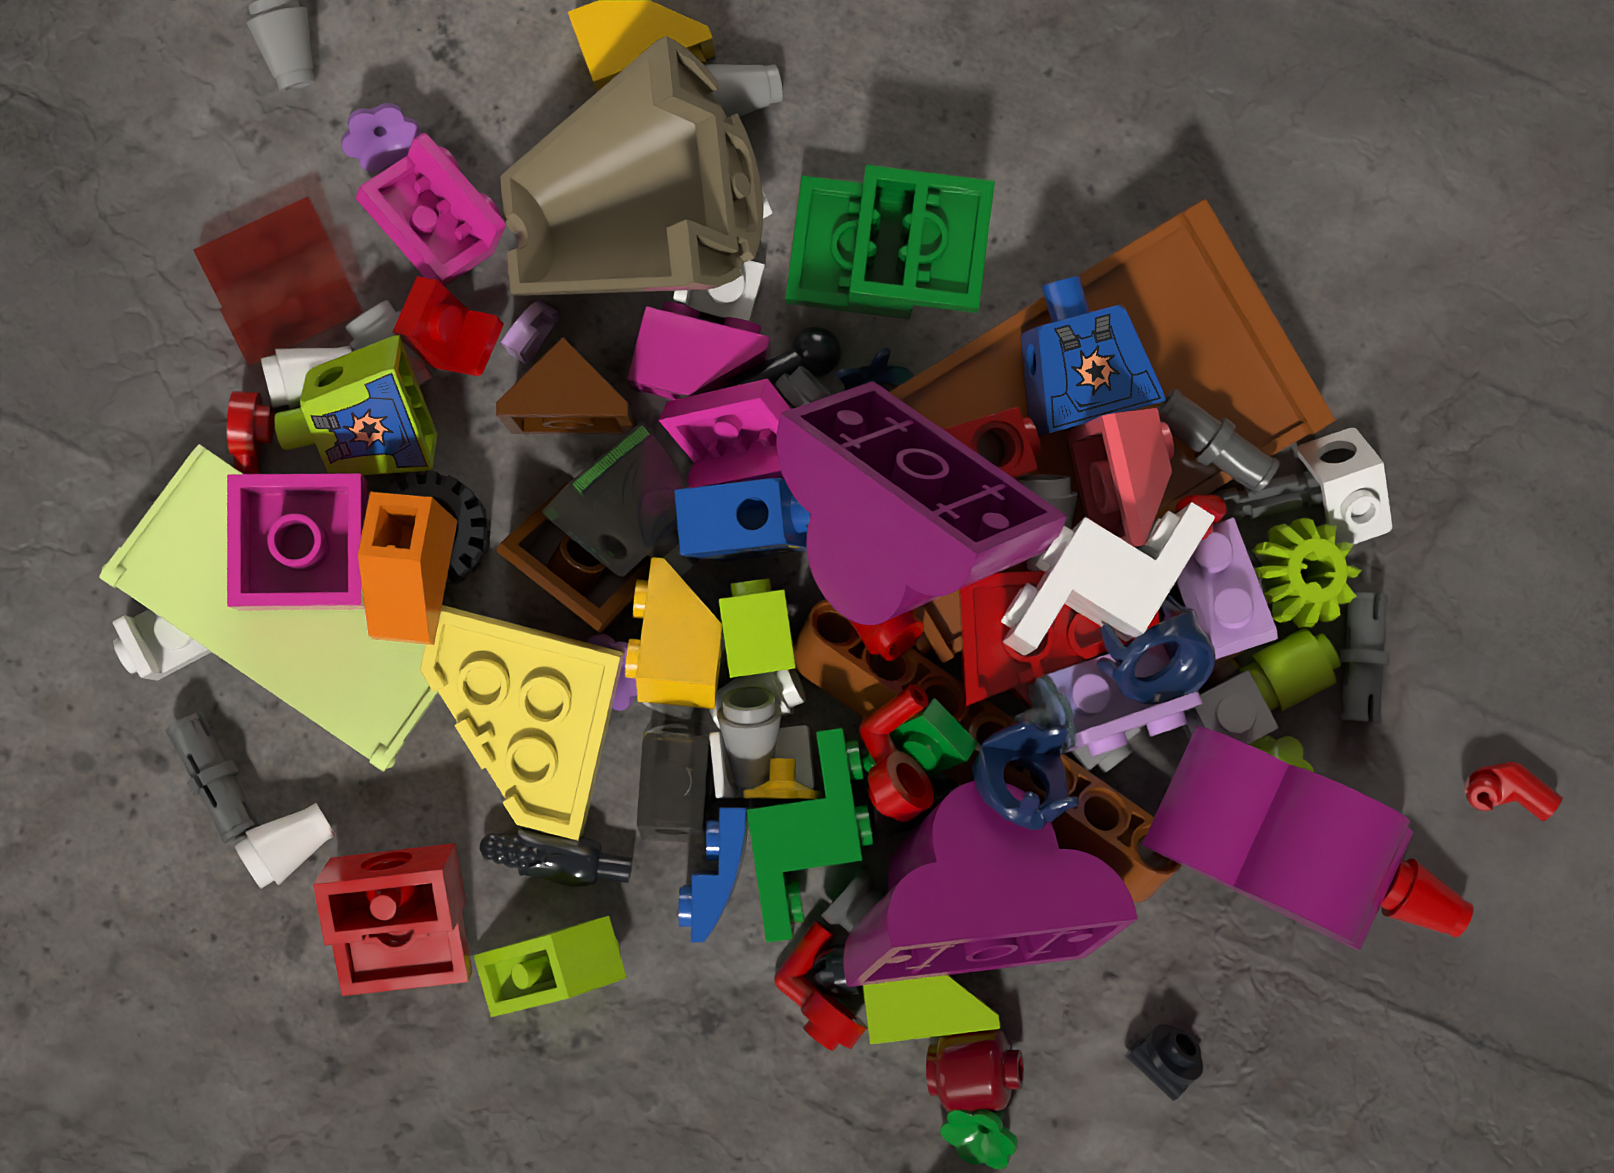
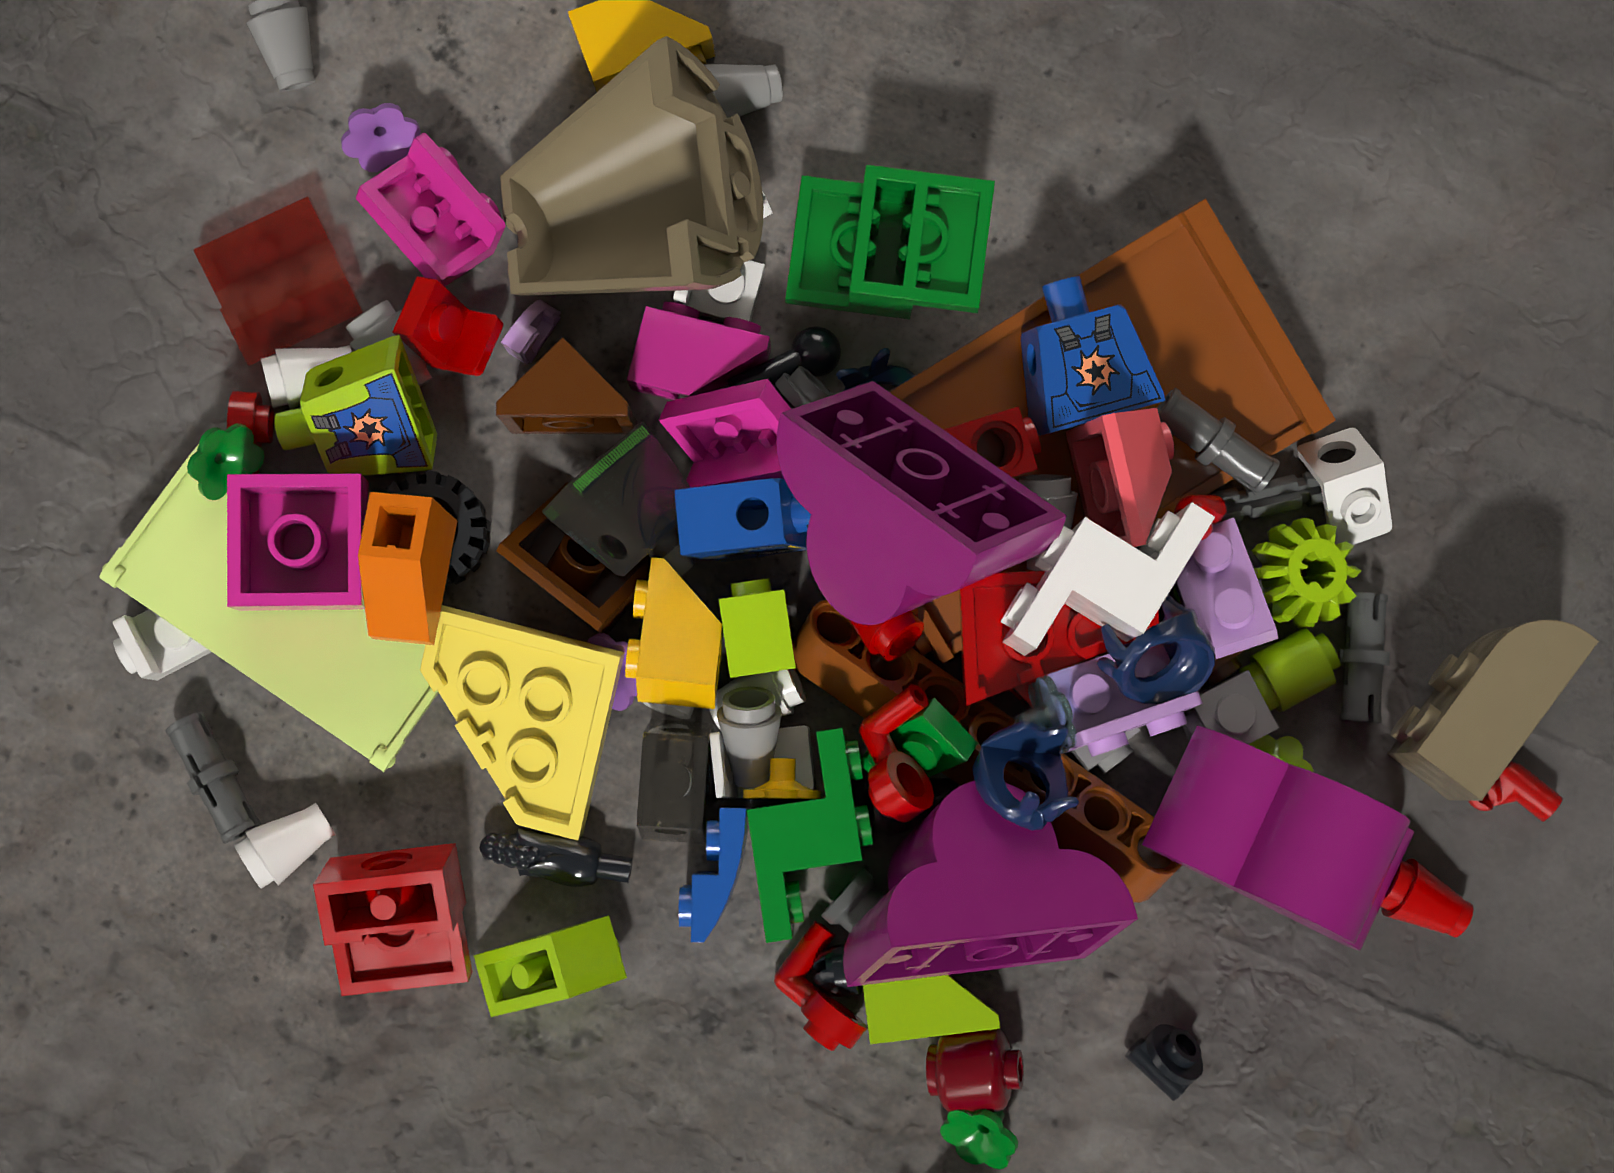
(221, 454): none -> green plant
(1487, 705): none -> dark tan brick

